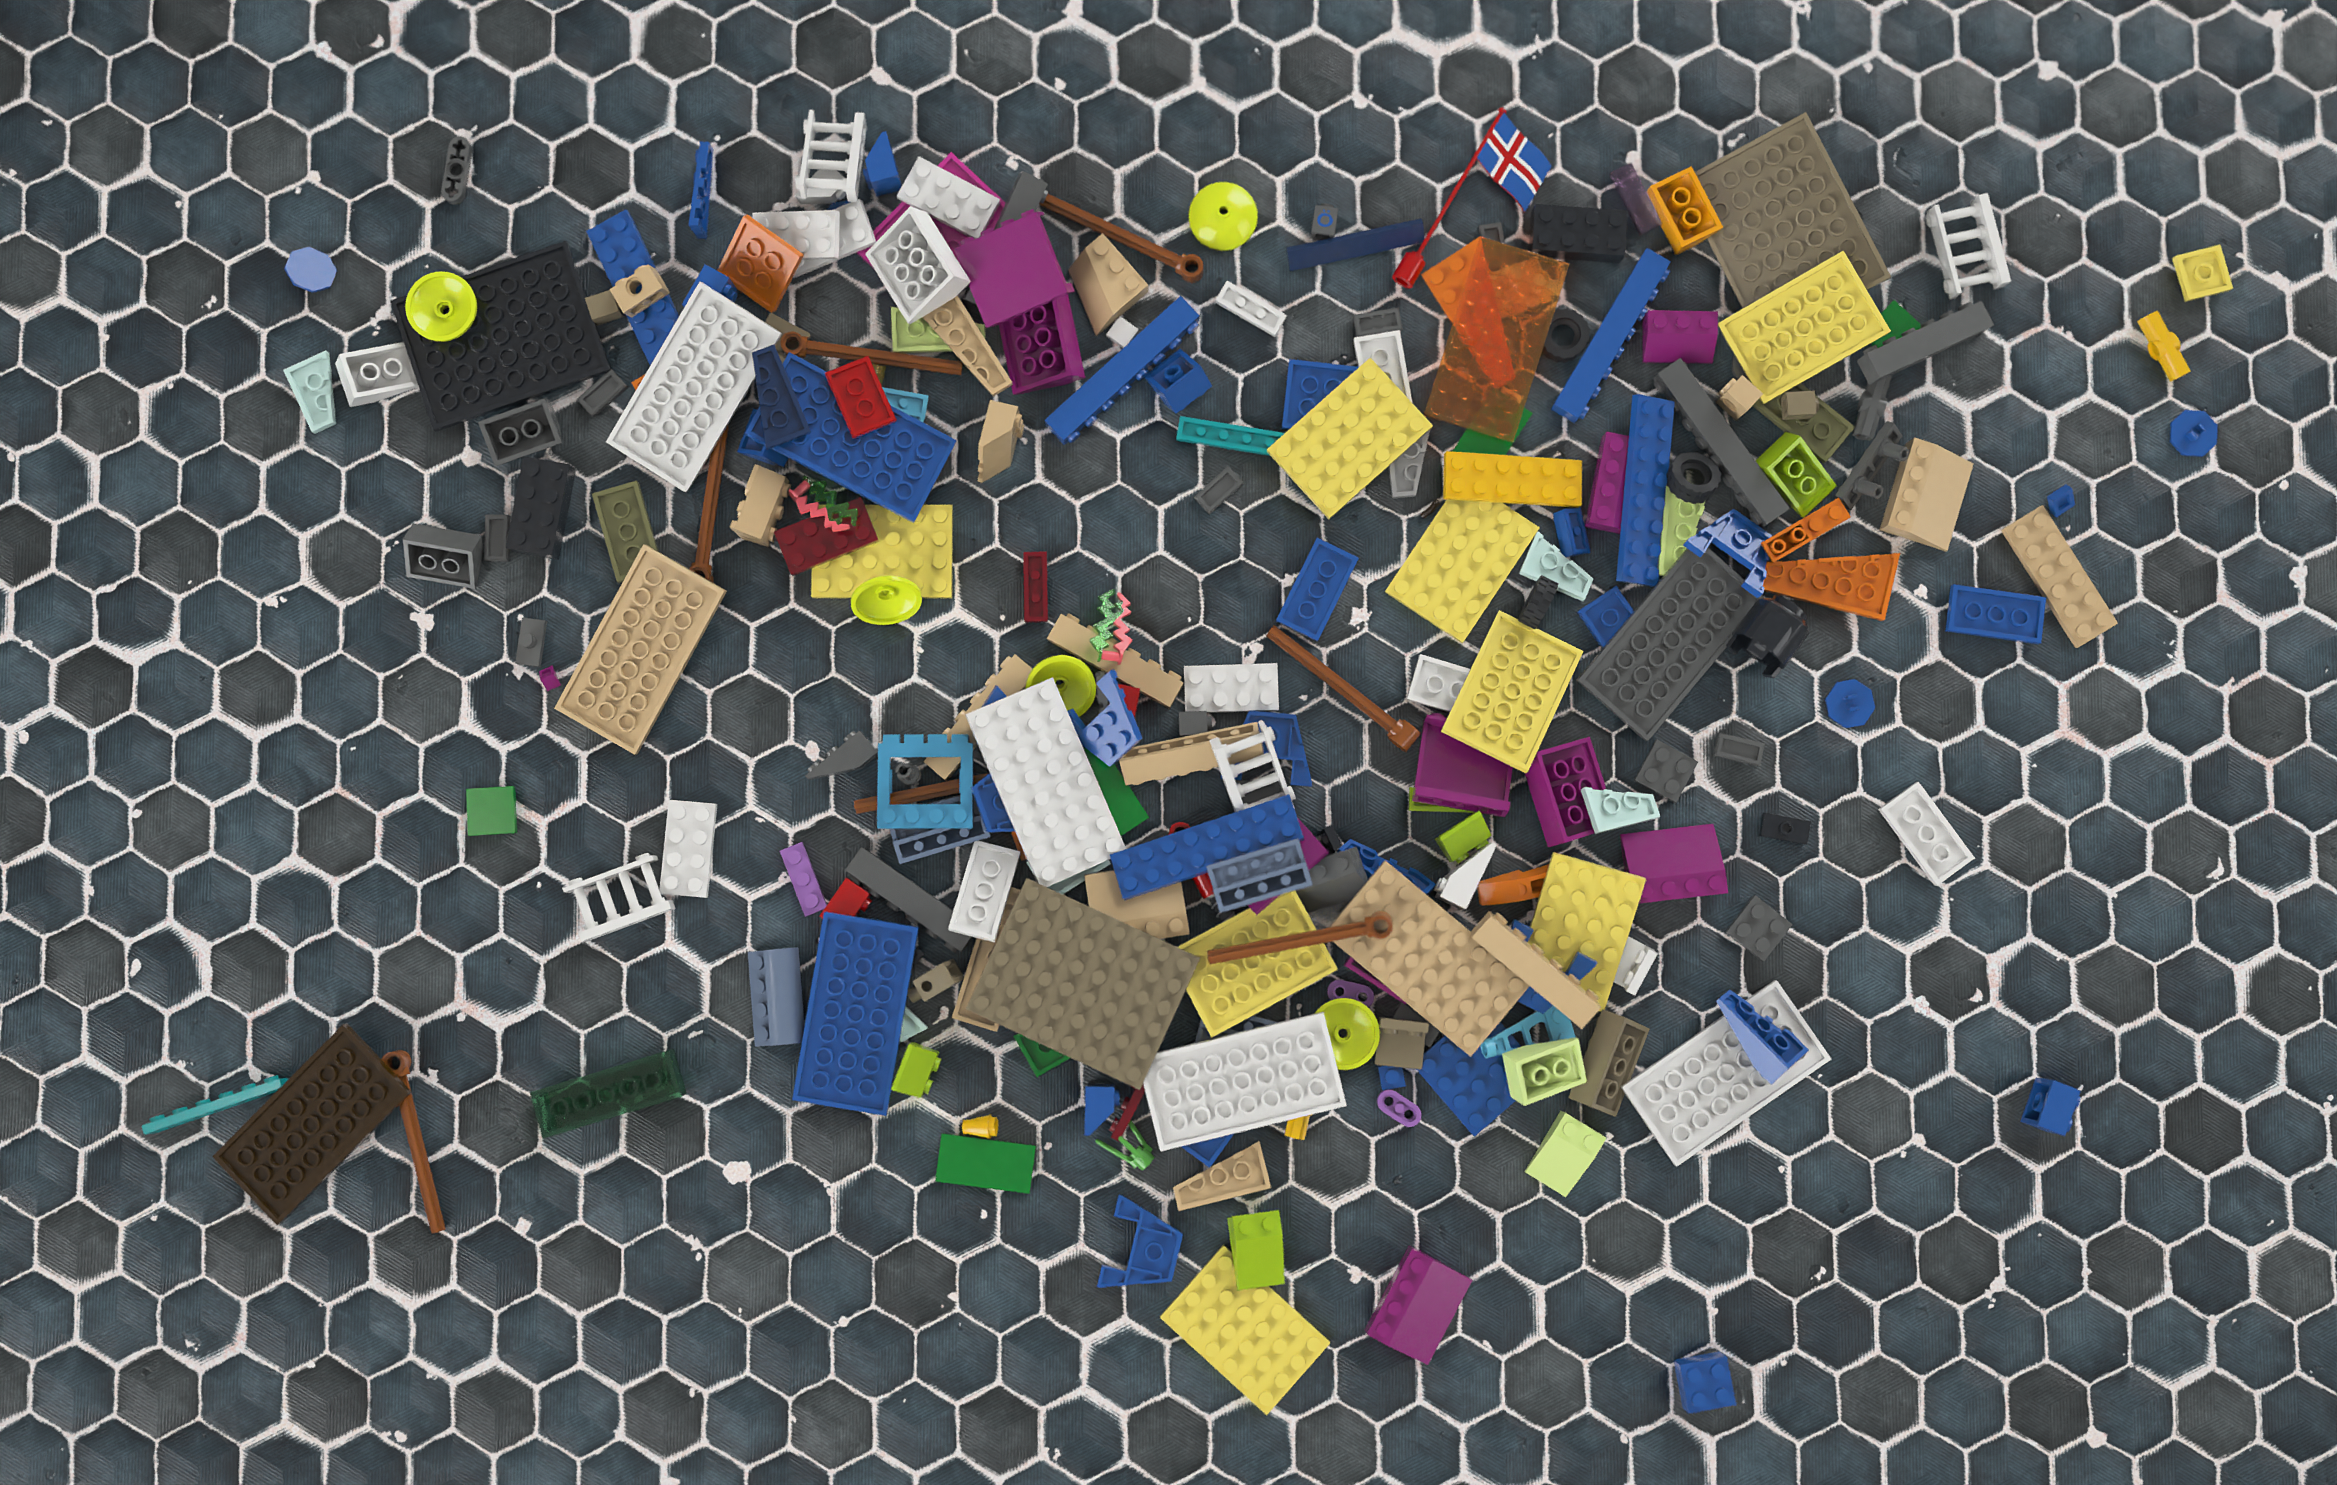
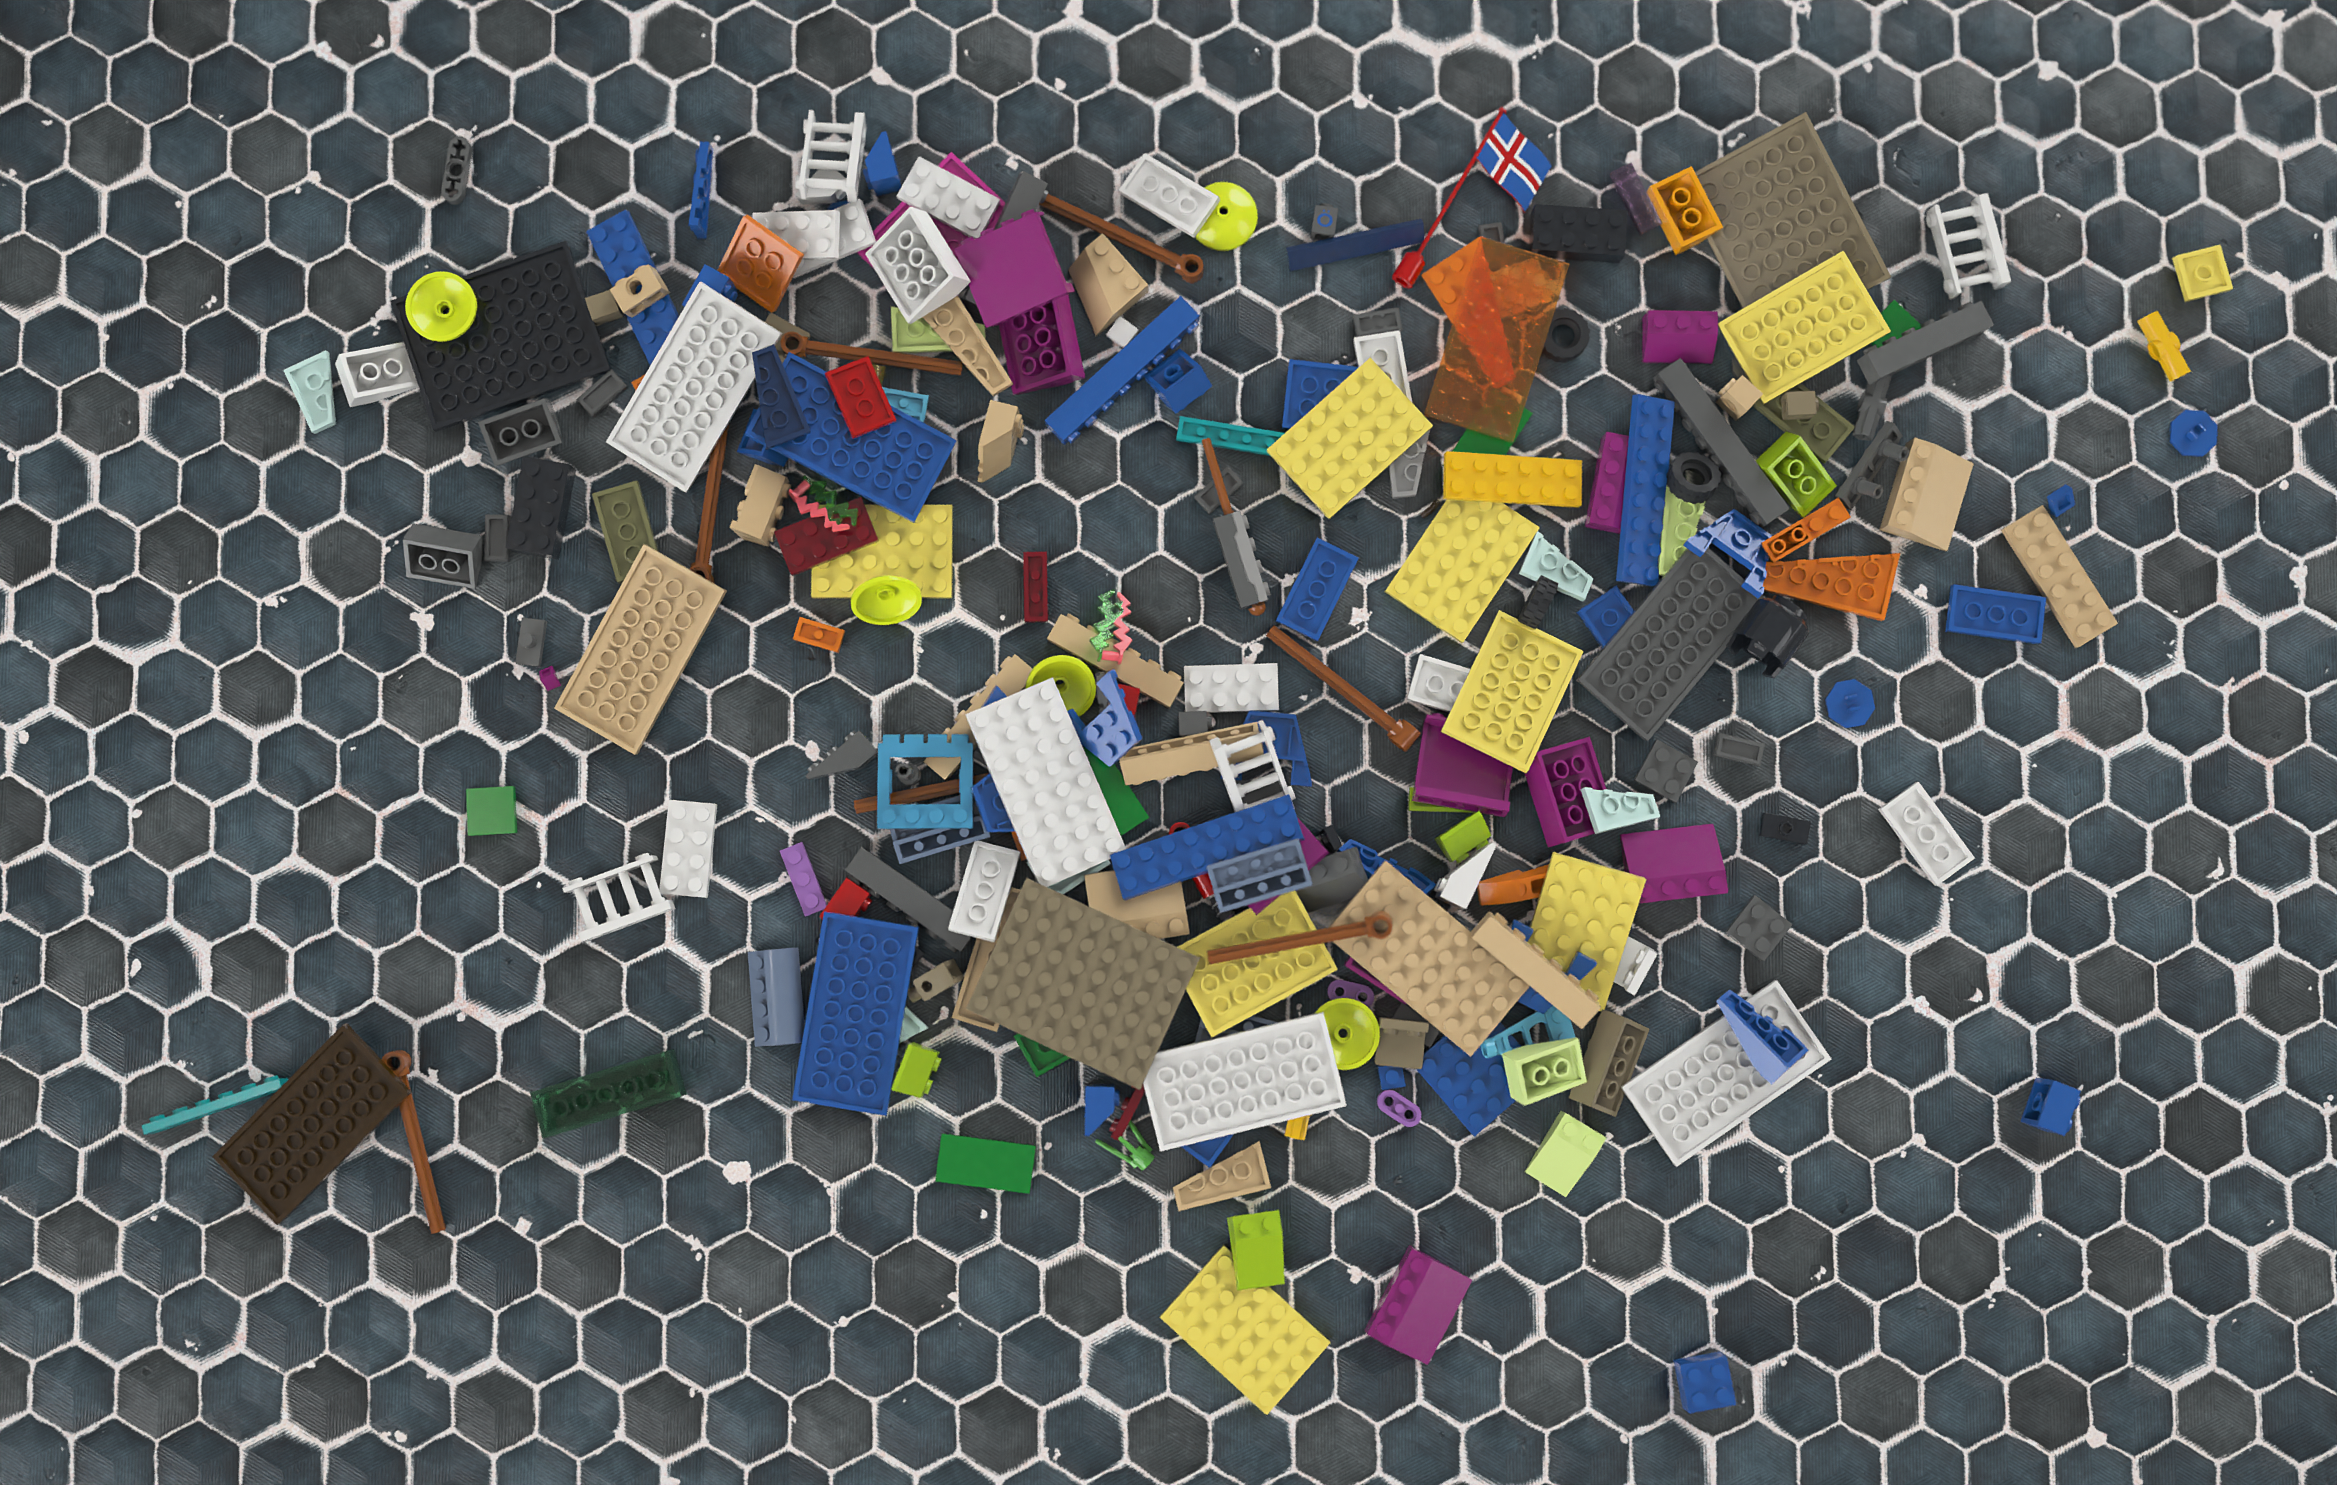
(310, 269): piece -> none
(819, 635): none -> orange plate
(982, 1126): yellow cone -> none
(1152, 1252): blue wing -> none
(1169, 195): none -> white plate
(1237, 546): none -> piece
(1250, 308): white plate -> none
(1571, 532): blue slope -> none
(1610, 336): blue brick -> none

